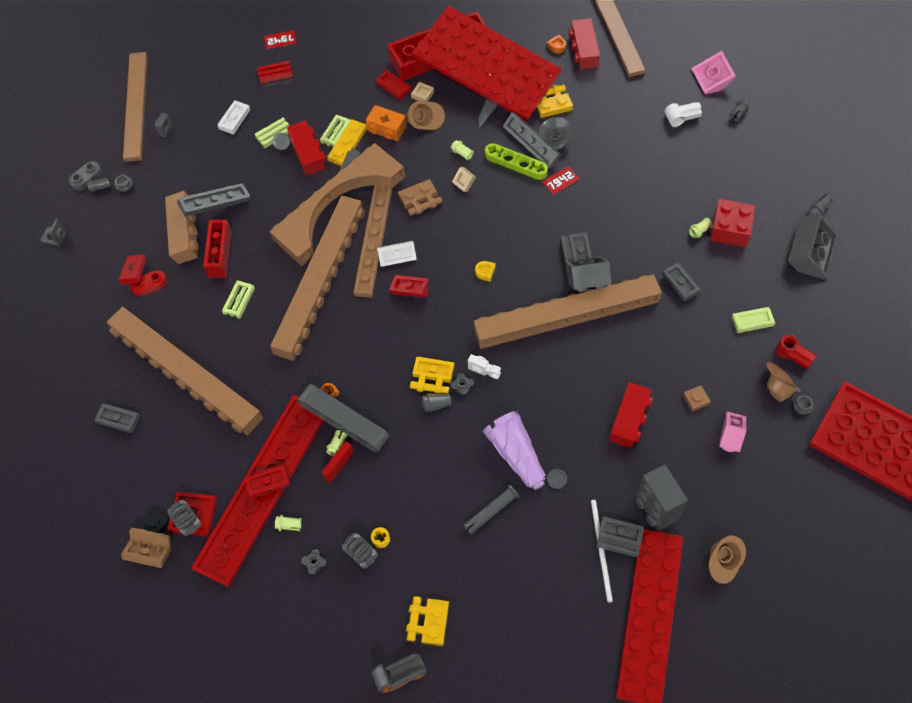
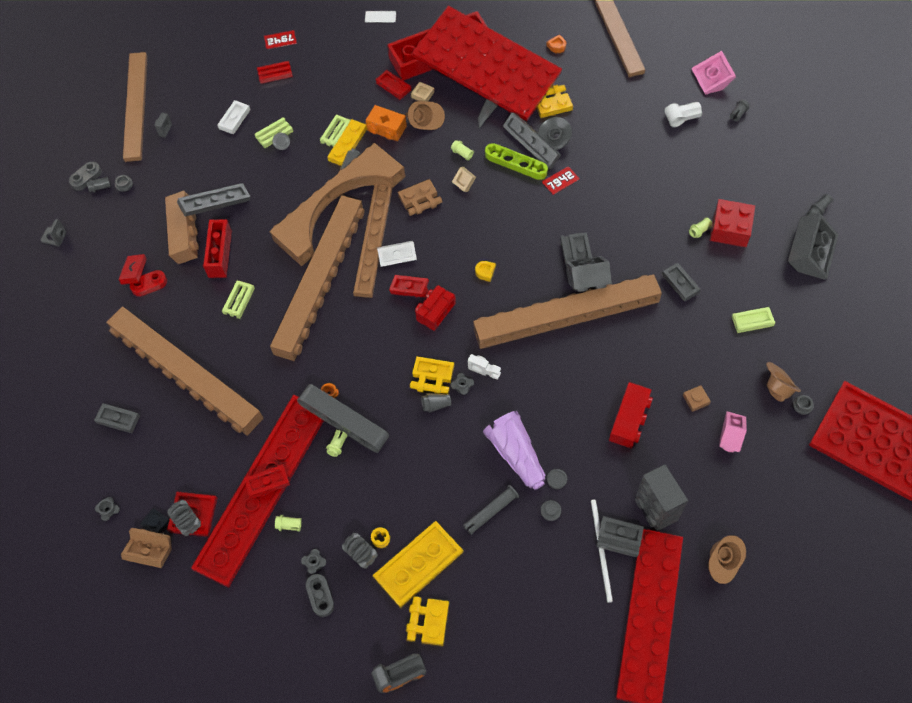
(105, 503): none -> dark grey plate
(306, 147): red brick -> none
(319, 596): none -> dark grey plate
(337, 462): red tile -> none
(380, 16): none -> white sticker
(418, 564): none -> yellow tile
(435, 307): none -> red brick
(551, 510): none -> dark grey plate
(584, 44): brick -> none
(795, 351): red piece -> none

